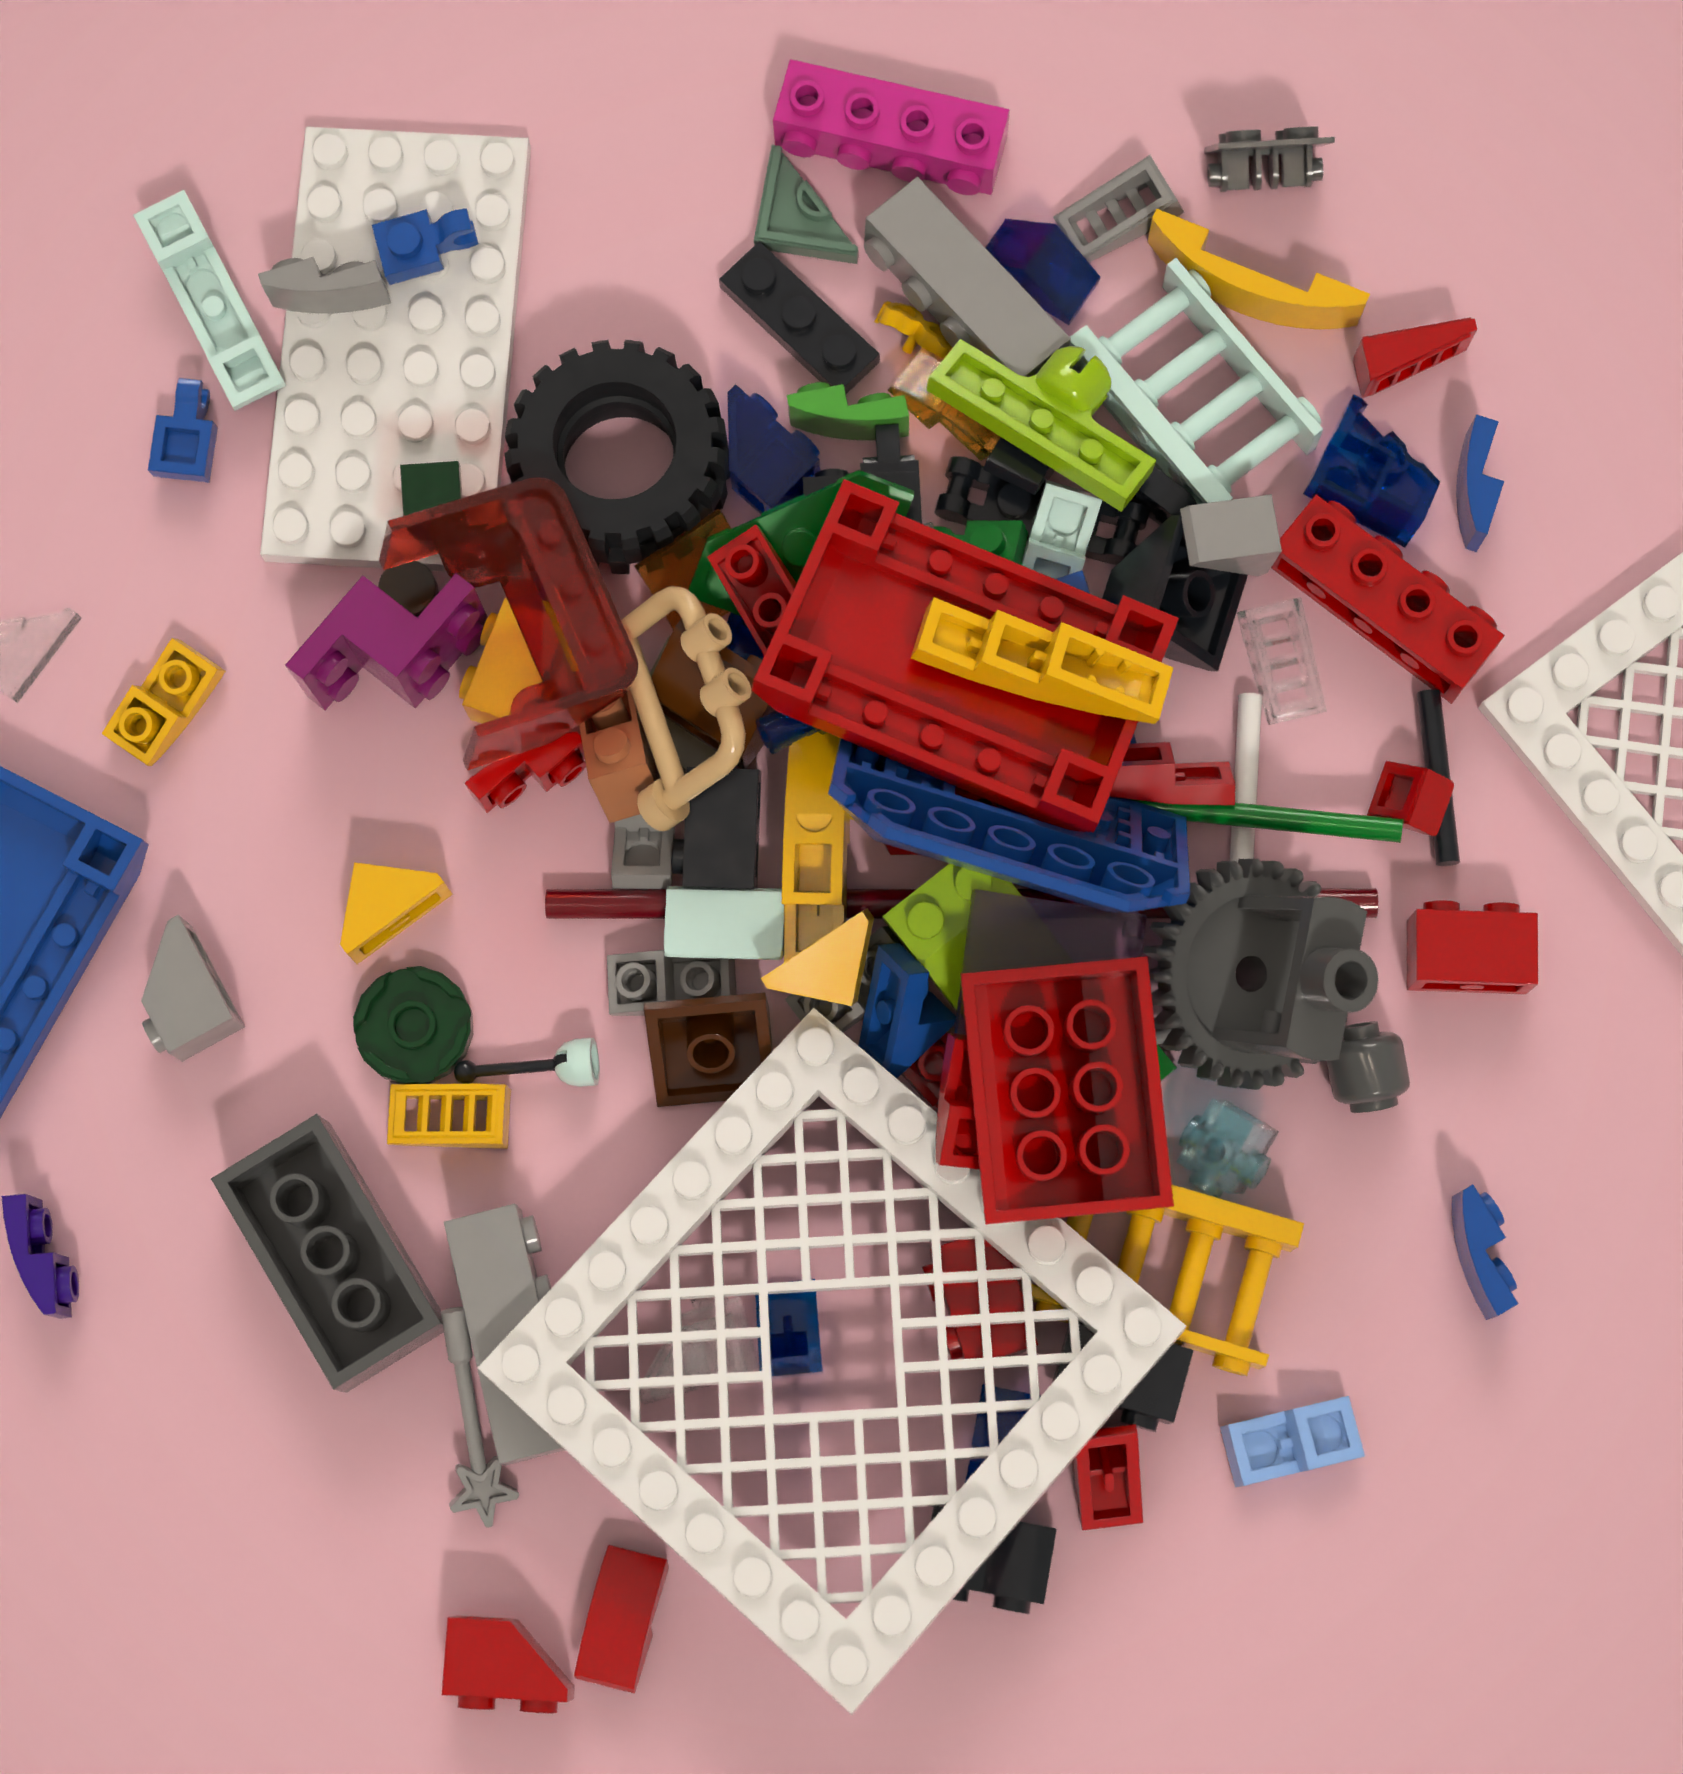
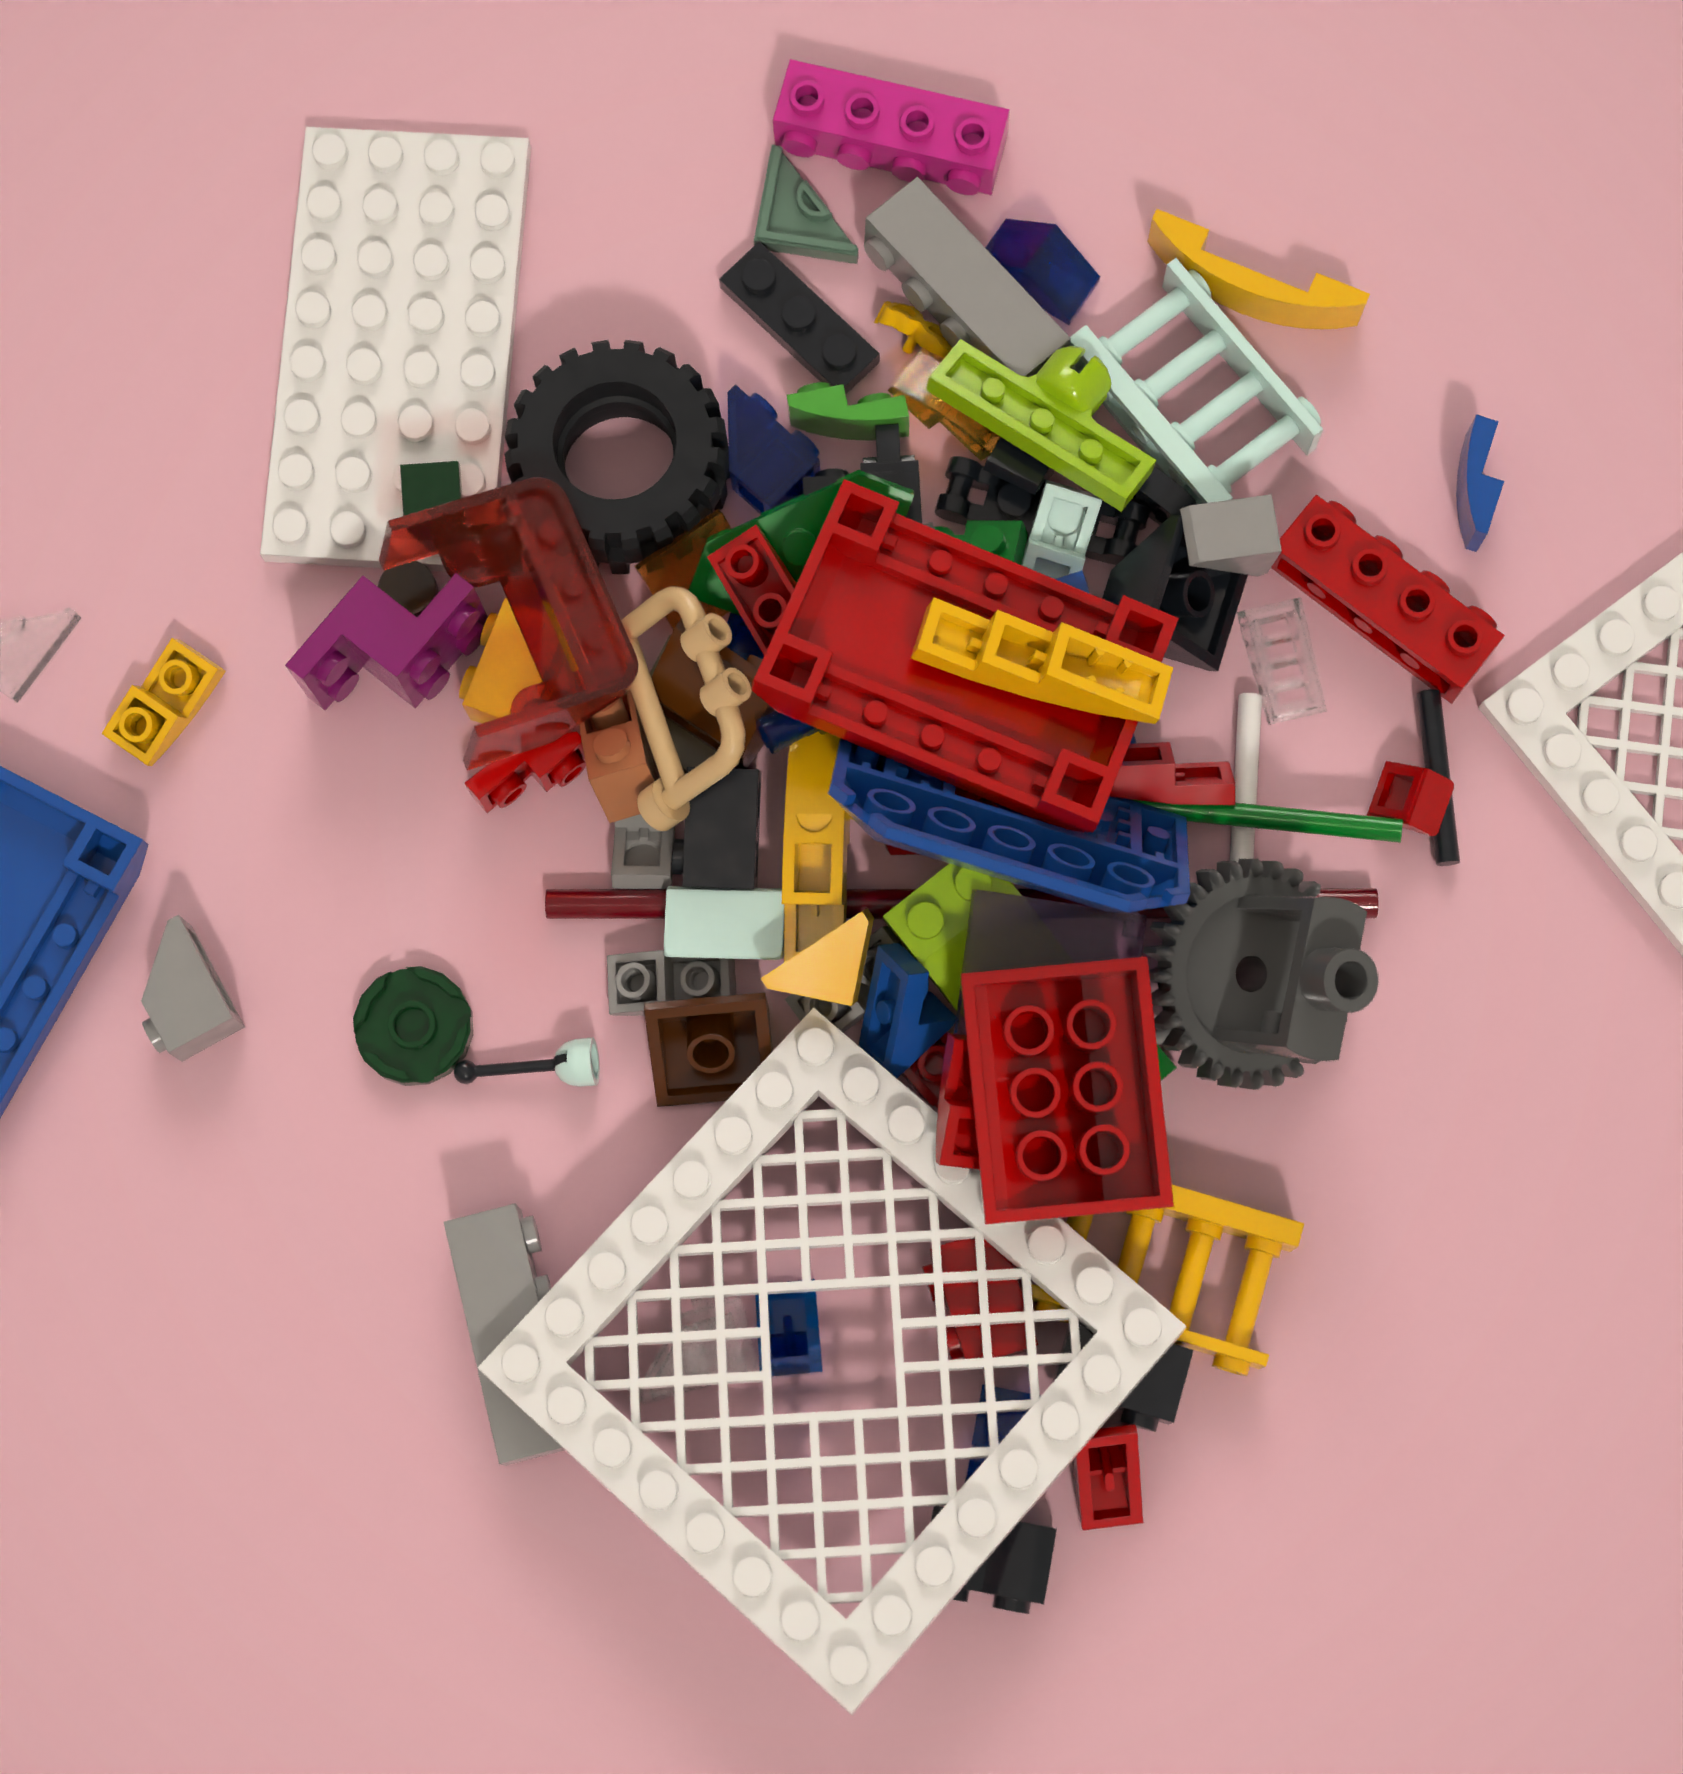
(45, 1275): dark purple slope -> none
(184, 443): blue plate -> none
(209, 300): light aqua slope -> none
(300, 287): light grey slope -> none
(330, 1253): dark grey brick -> none
(386, 903): yellow slope -> none
(413, 245): blue plate -> none
(480, 1481): light grey piece -> none
(497, 1118): yellow slope -> none
(502, 1661): red slope -> none
(621, 1619): red slope -> none
(1124, 185): light grey slope -> none
(1231, 1131): clear light blue brick -> none
(1292, 1441): light blue slope -> none
(1293, 144): dark grey hinge -> none
(1369, 1069): dark grey head -> none
(1373, 477): clear blue slope -> none
(1400, 354): red slope -> none
(1472, 949): red brick -> none
(1475, 1229): blue slope -> none

